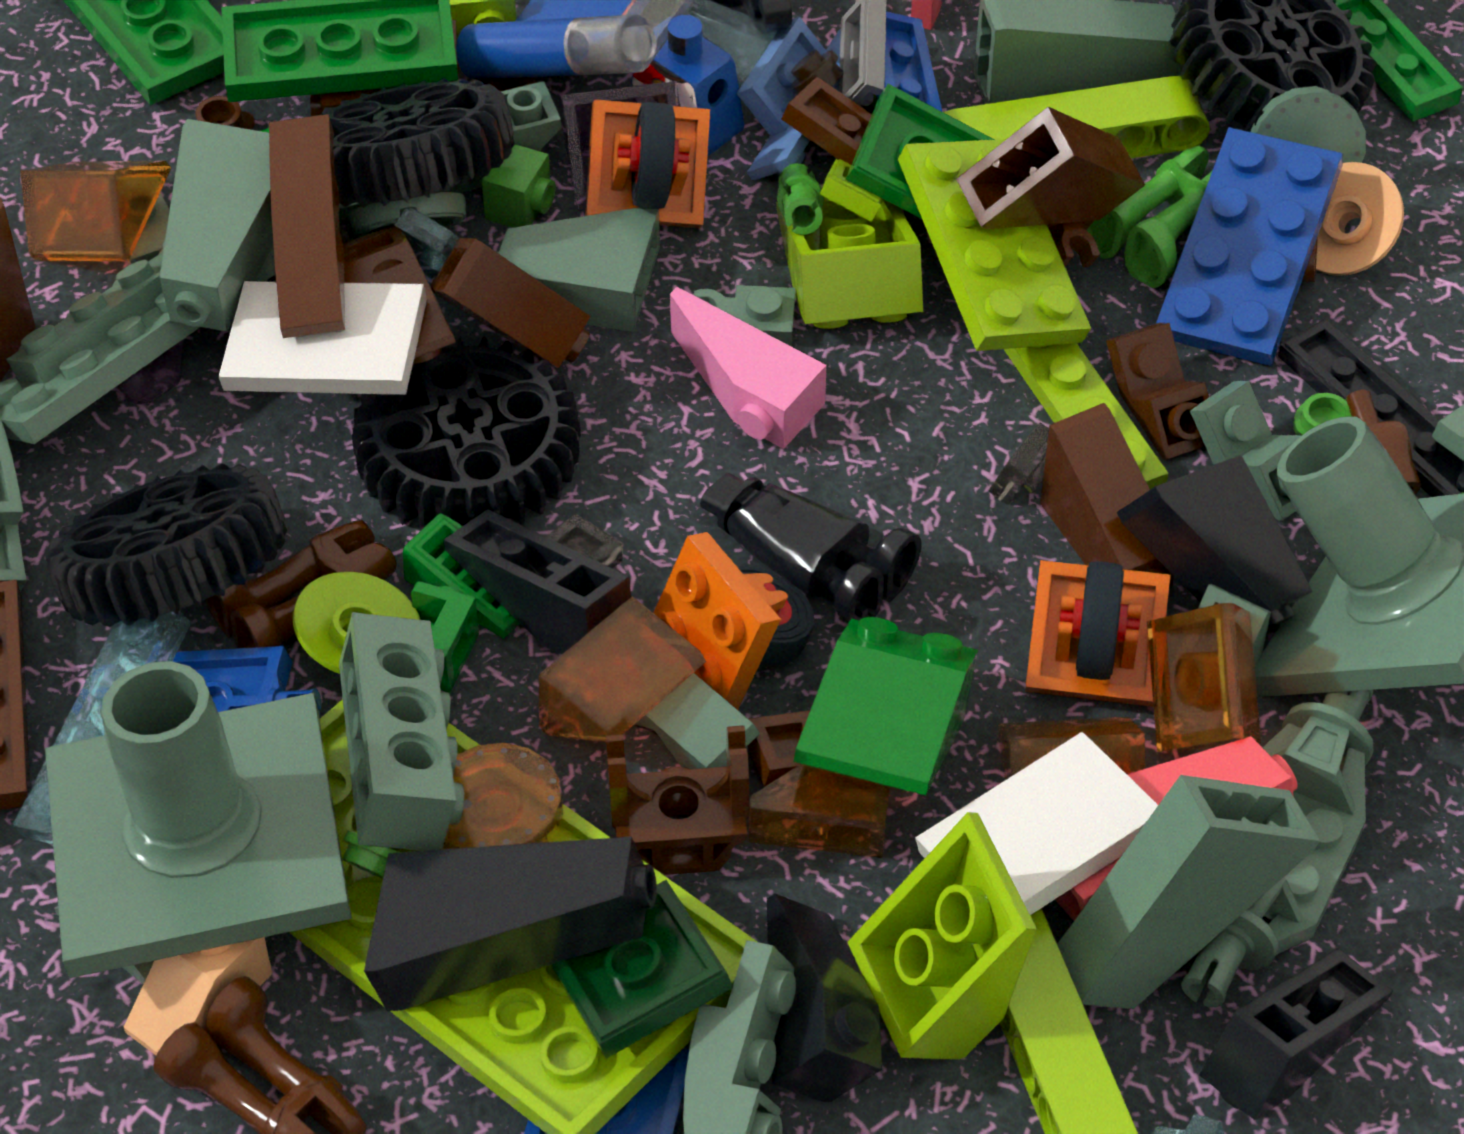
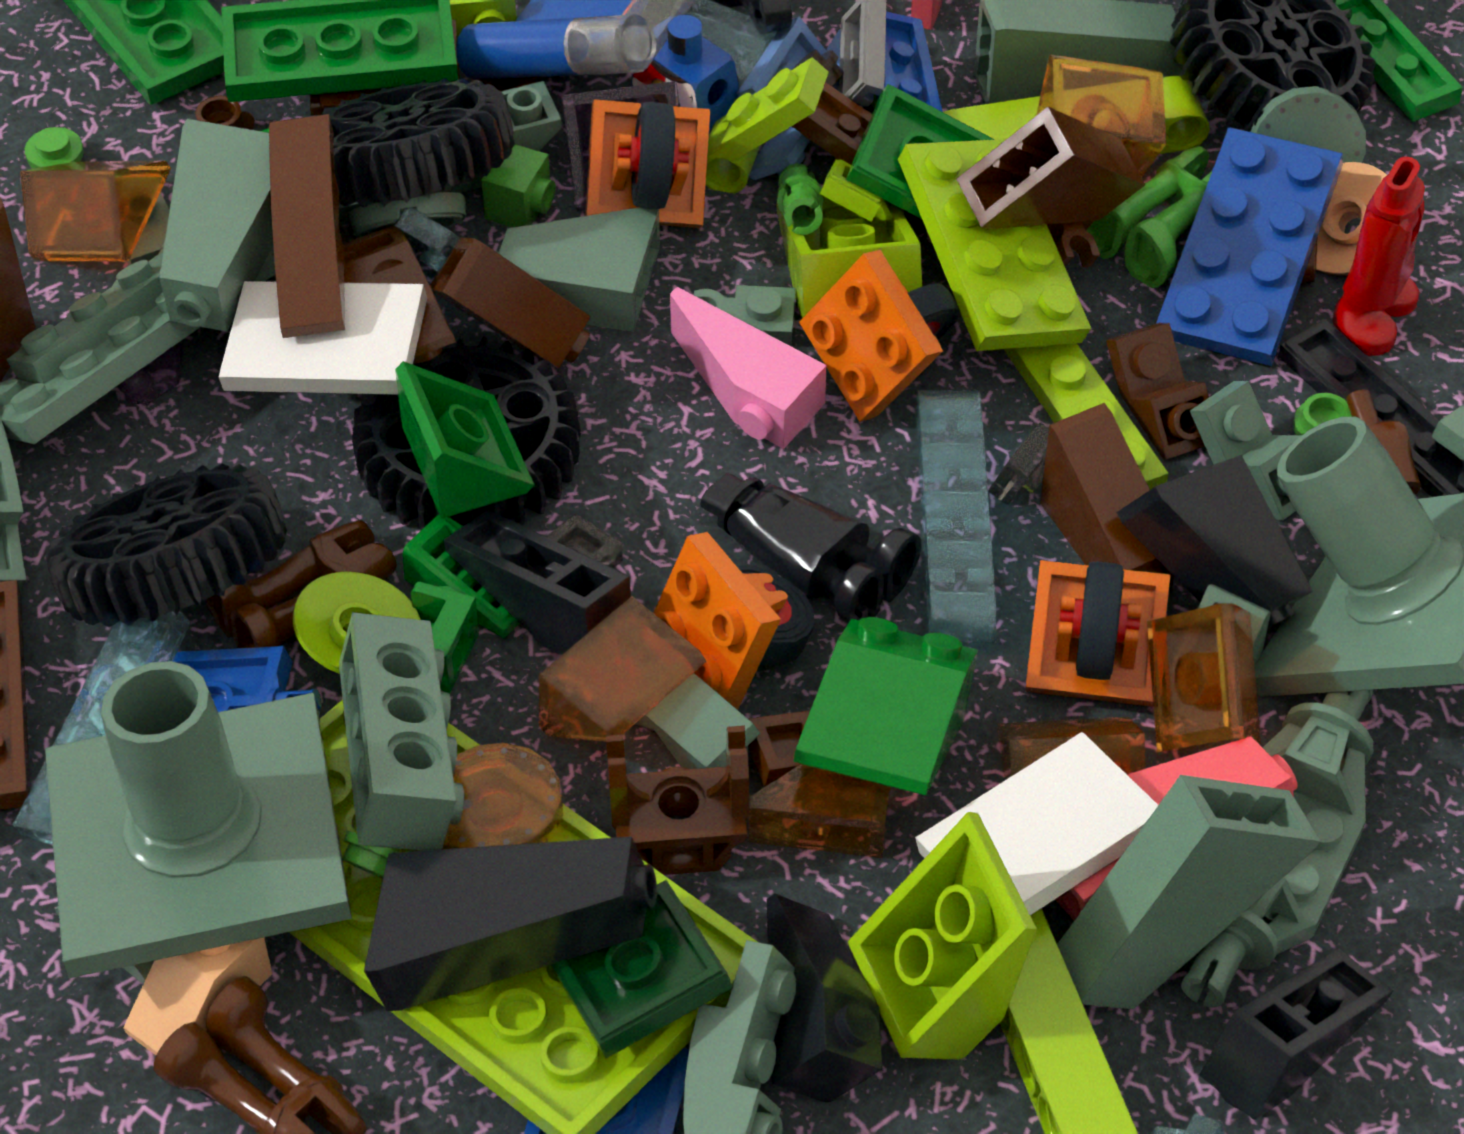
(53, 147): none -> bright green plate
(459, 441): none -> green slope
(757, 119): none -> lime plate
(878, 332): none -> orange plate
(955, 515): none -> clear light blue beam
(1111, 98): none -> clear orange slope
(1383, 262): none -> red piece

